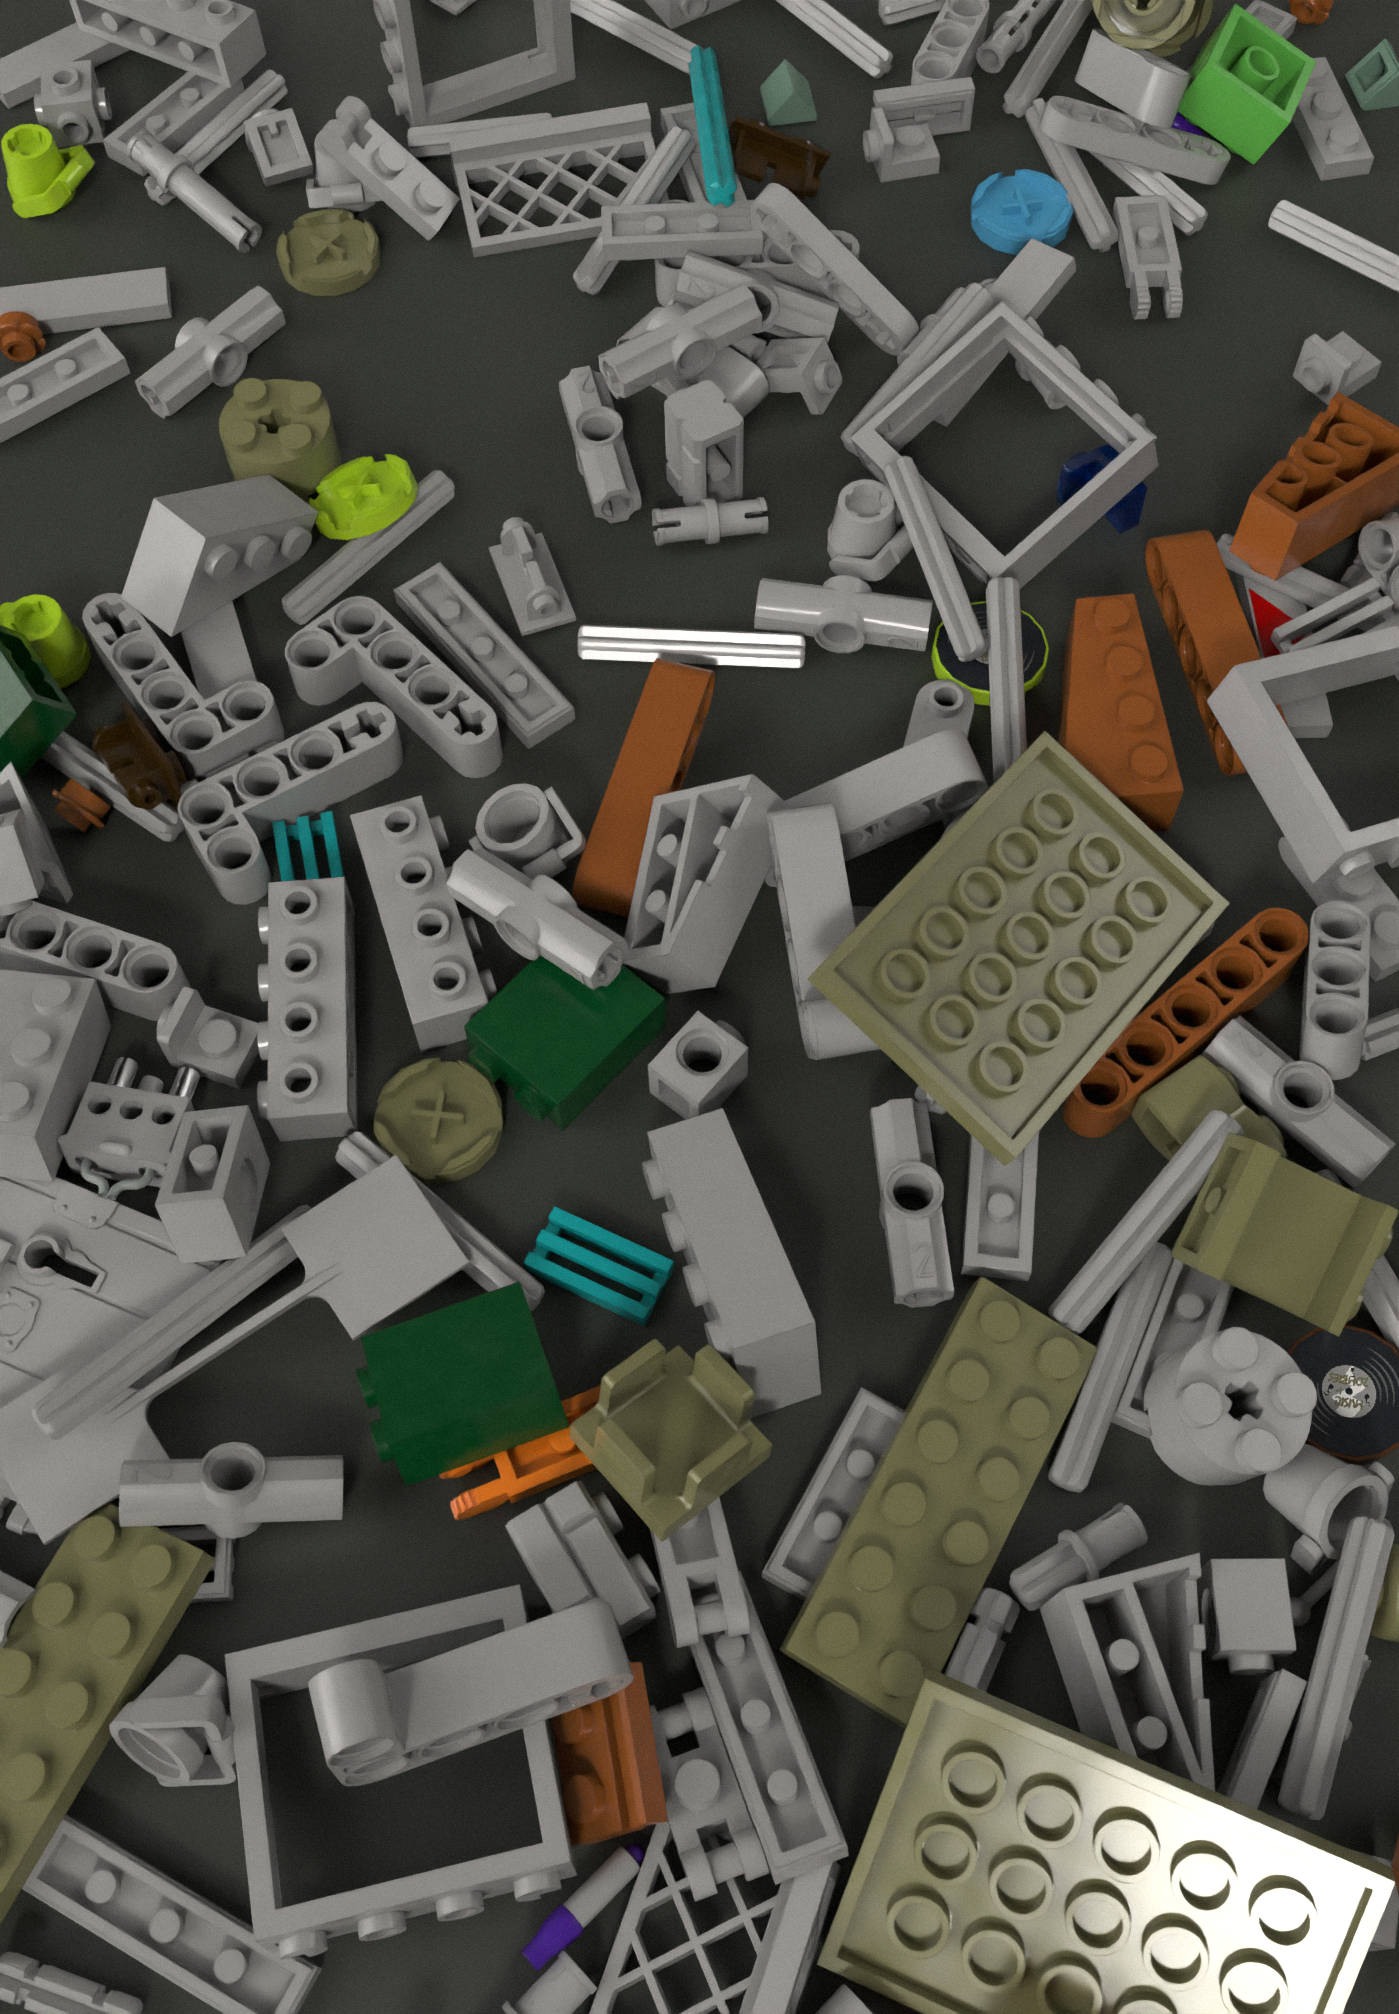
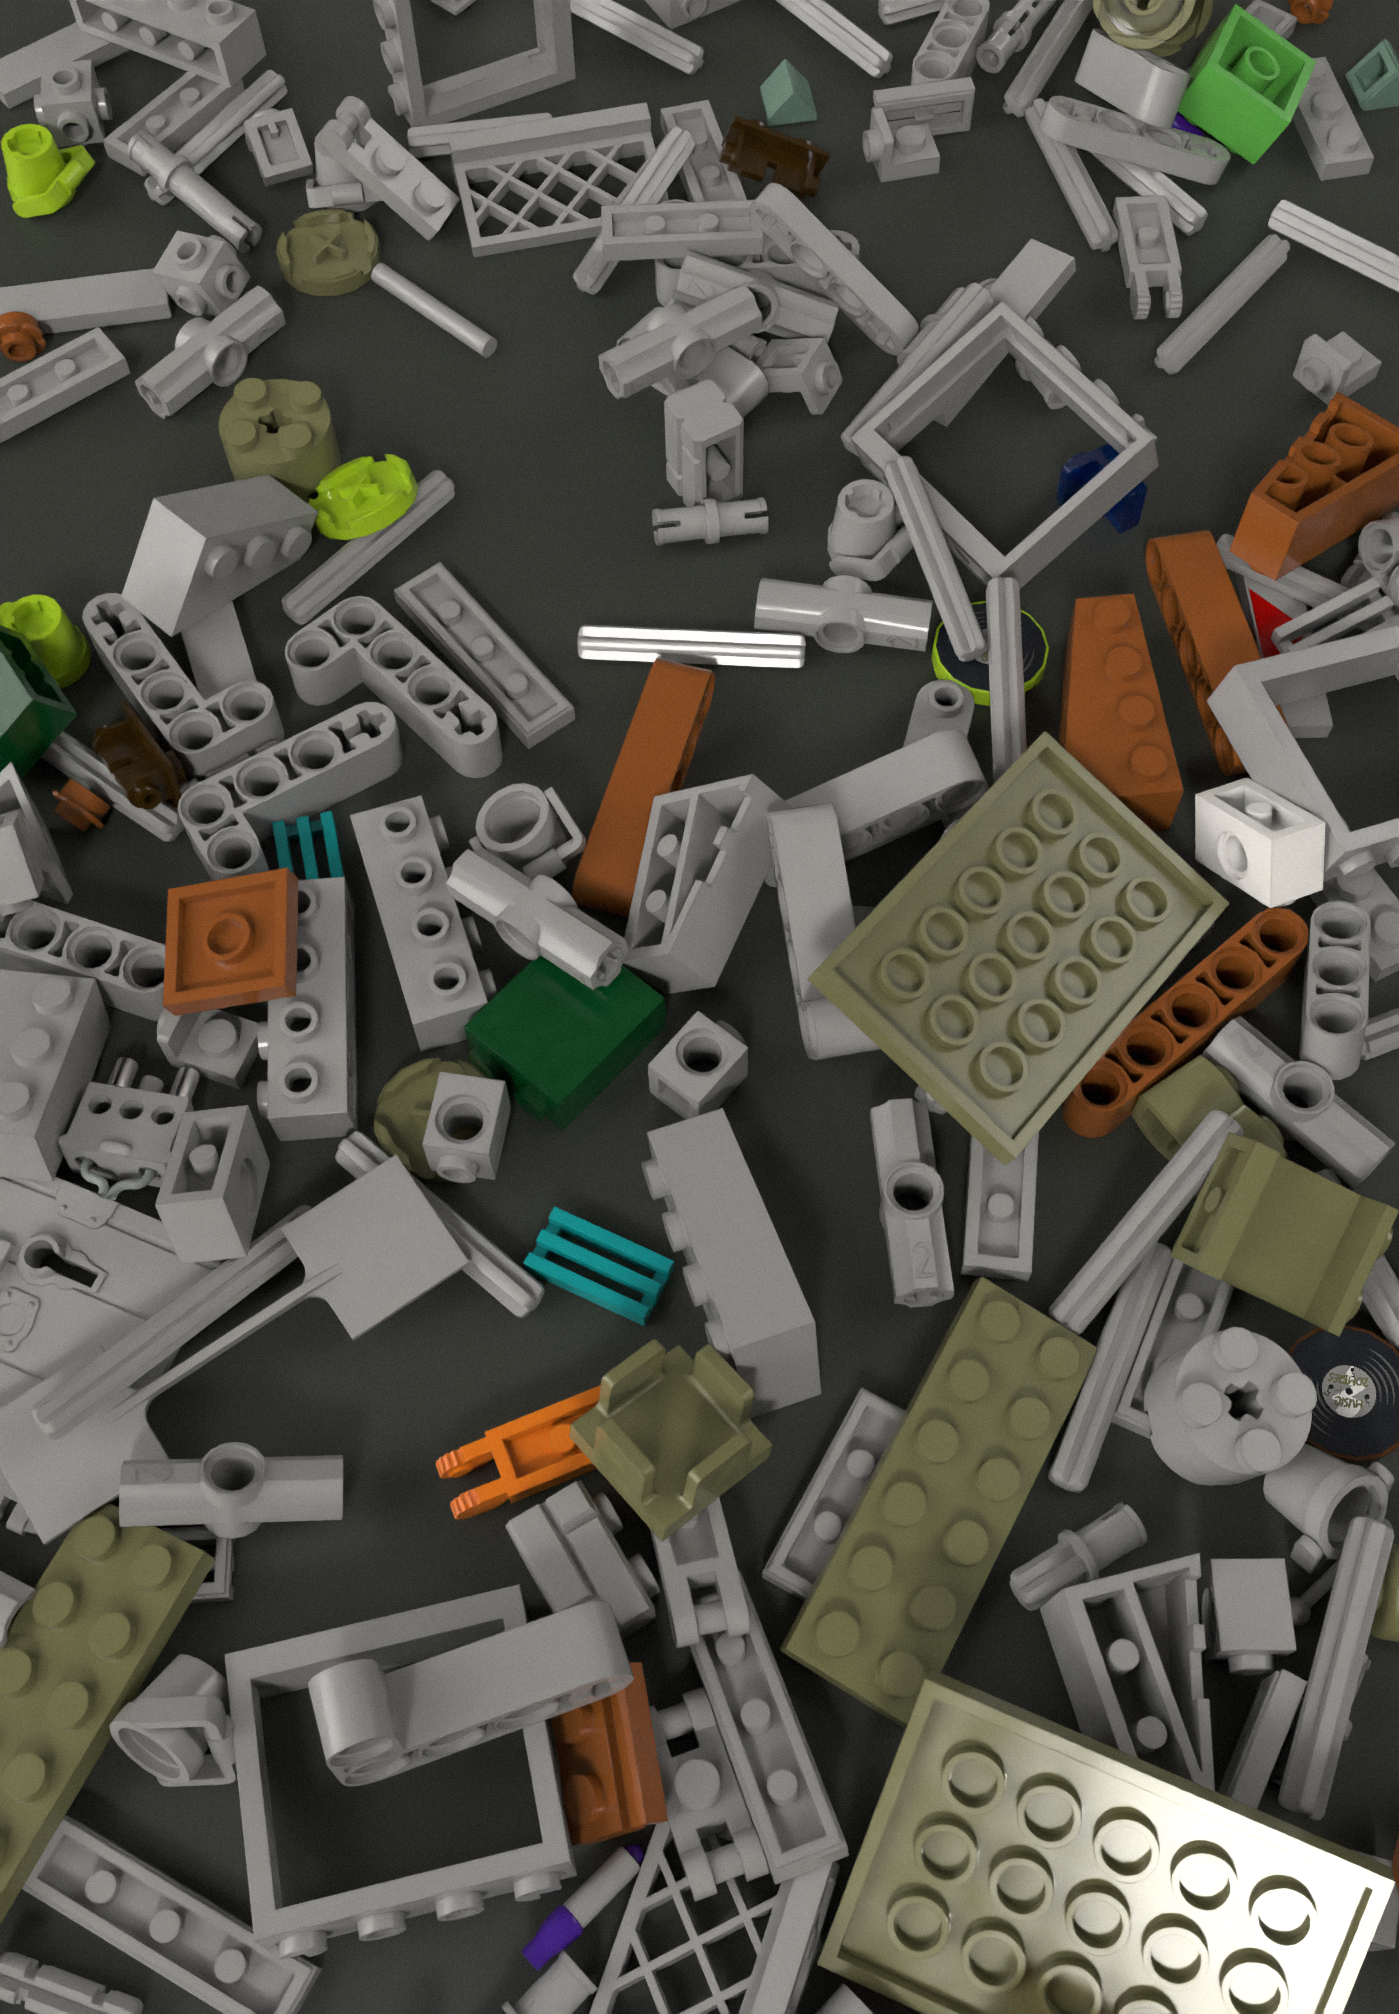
(201, 273): none -> light grey brick
(231, 942): none -> dark orange plate
(434, 310): none -> light grey bar
(459, 1385): dark green brick -> none
(462, 1102): none -> light grey brick
(530, 578): light grey hinge -> none
(599, 445): light grey piece -> none
(712, 127): teal axle -> none
(980, 1643): light grey axle -> none
(1019, 208): dark azure tile -> none
(1221, 304): none -> light grey axle
(1260, 842): none -> white brick

